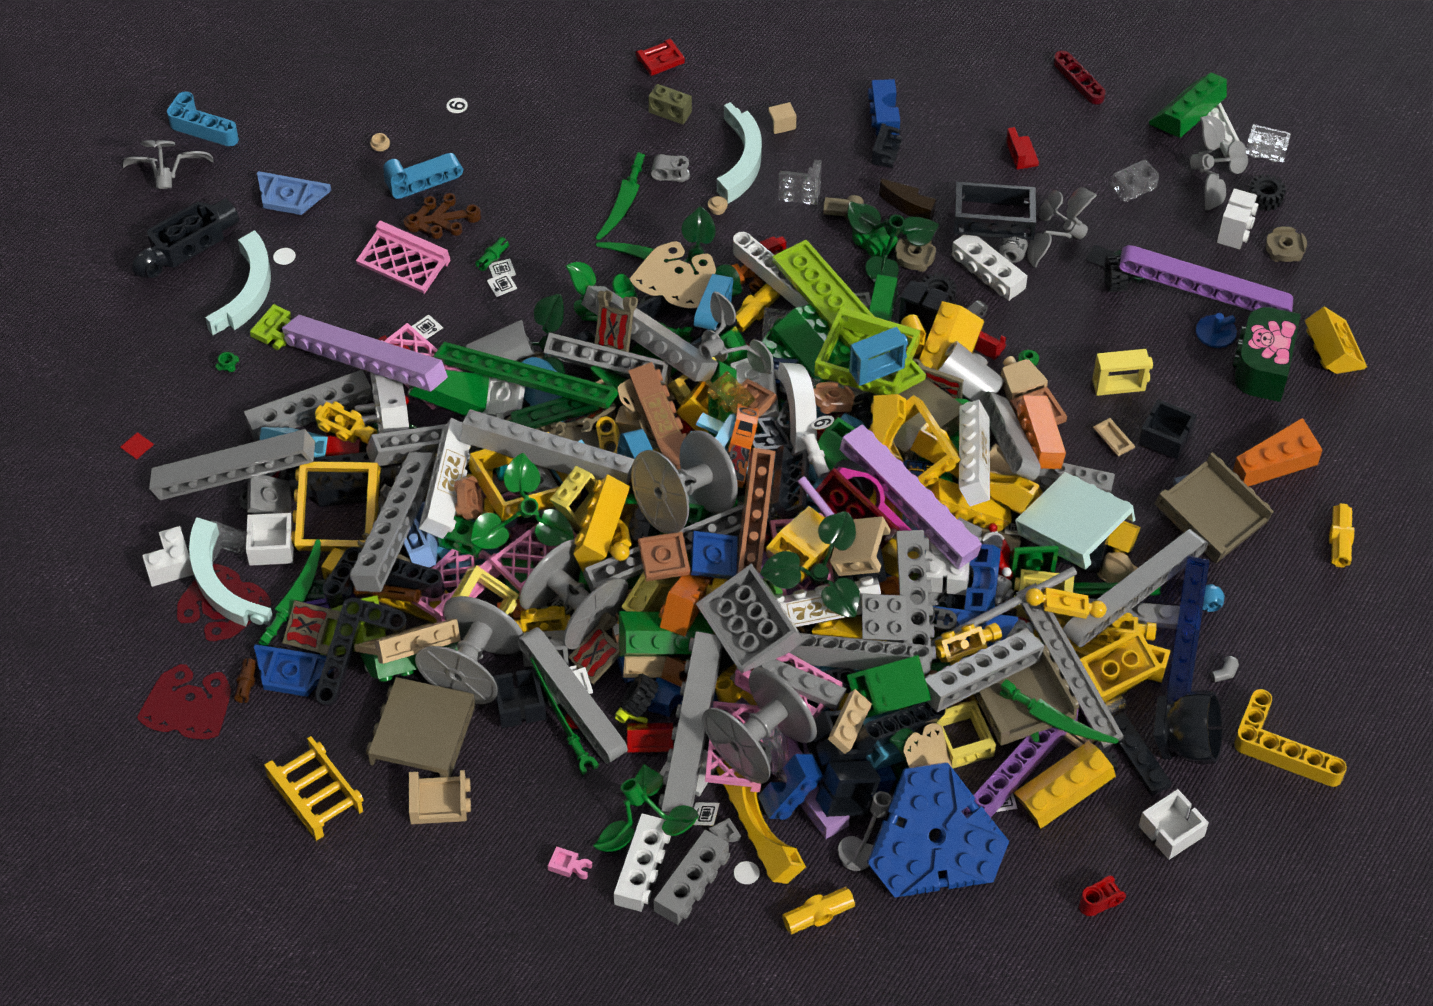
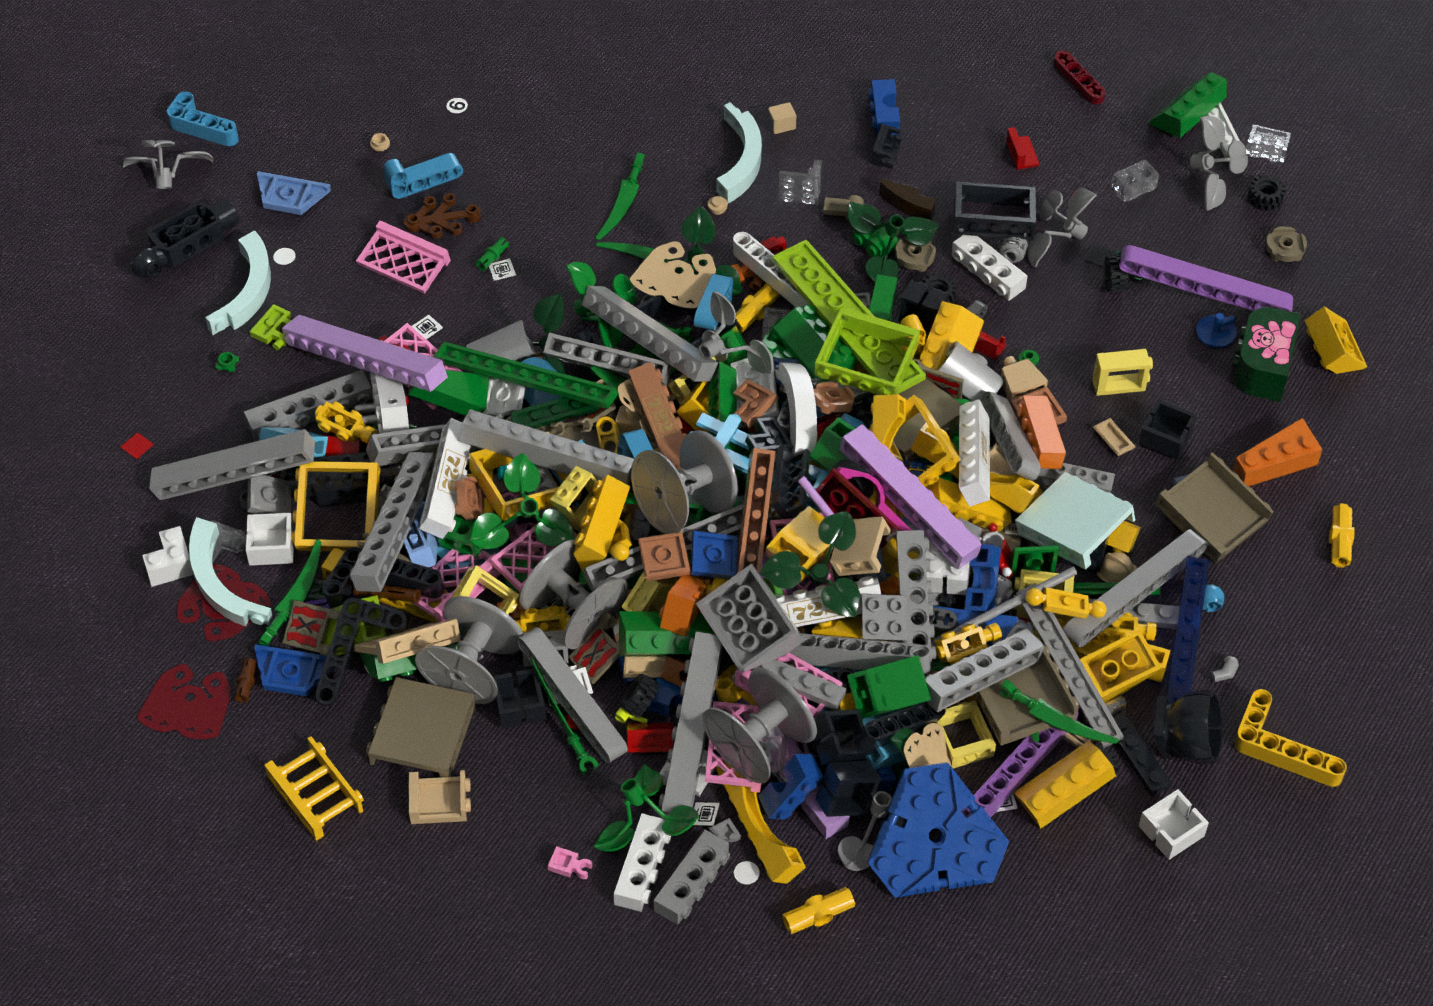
(502, 284): white sticker -> none
(614, 324): dark tan flag -> none
(660, 57): red plate -> none
(669, 167): light grey piece -> none
(670, 104): olive brick -> none
(729, 392): clear yellow bracket -> none
(742, 440): piece -> none
(816, 456): white pin -> none
(822, 422): white sticker -> none
(849, 721): tan plate -> none
(870, 370): dark azure window -> none
(1104, 894): red piece -> none
(1238, 219): white piece -> none

